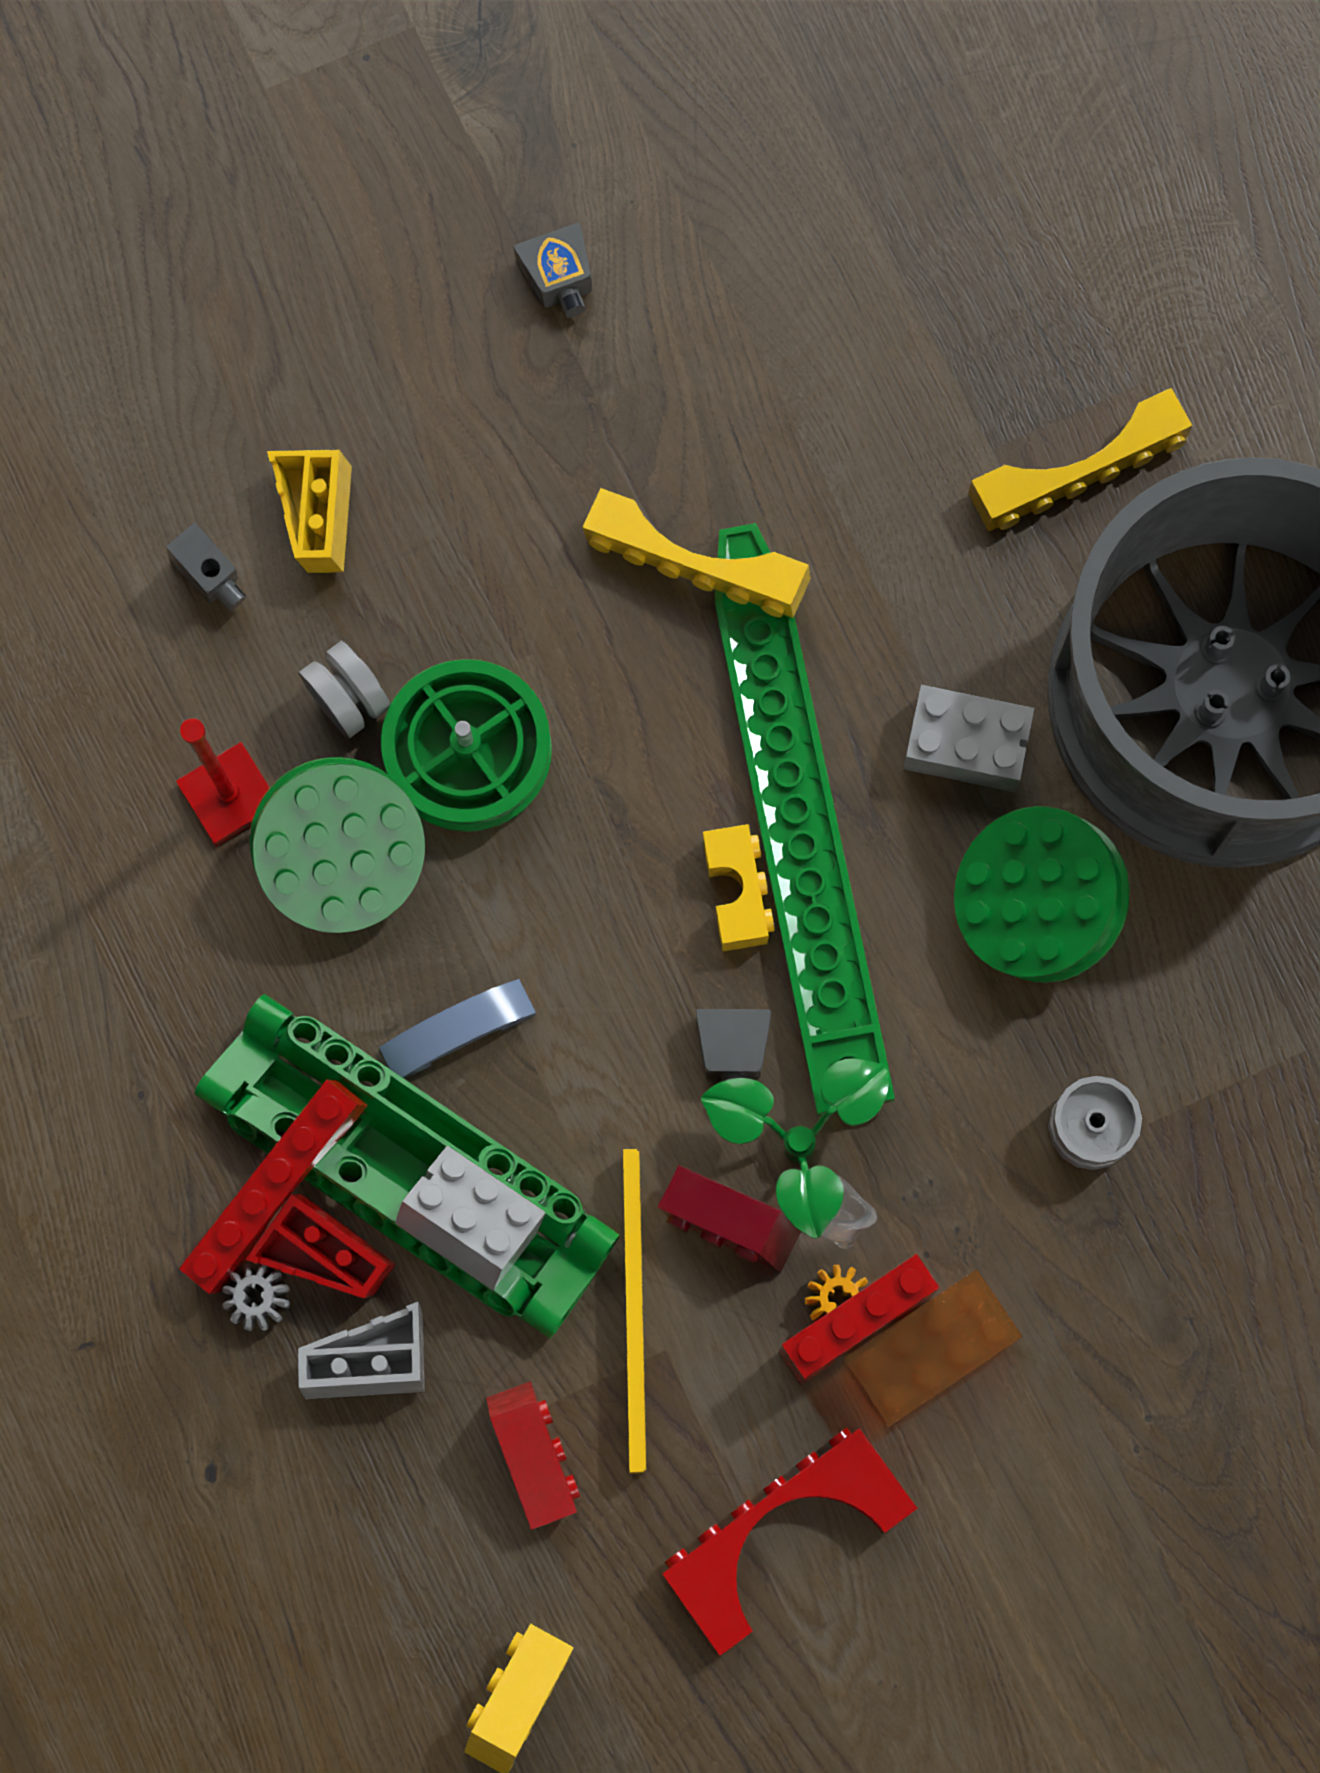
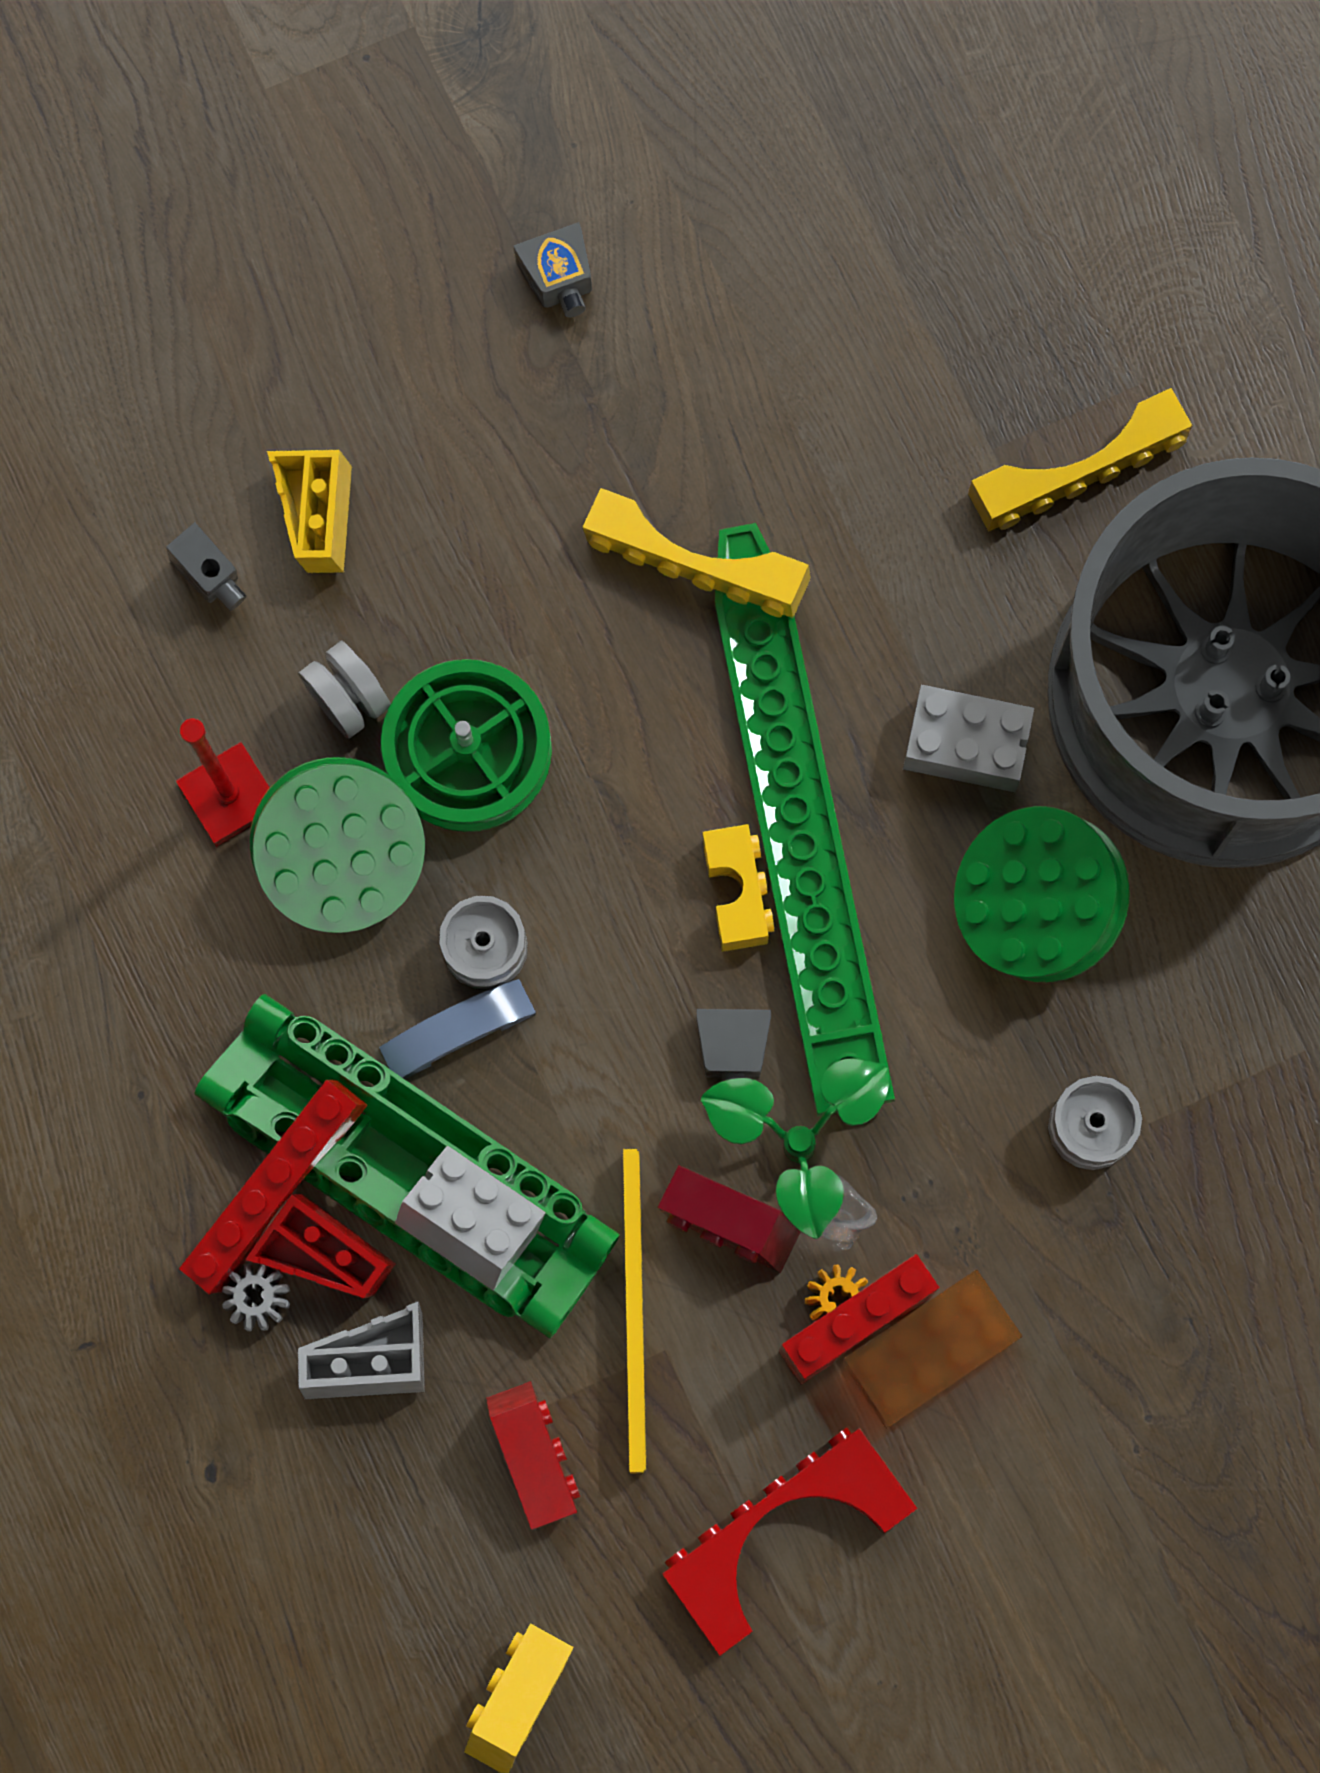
(472, 922): none -> light grey wheel

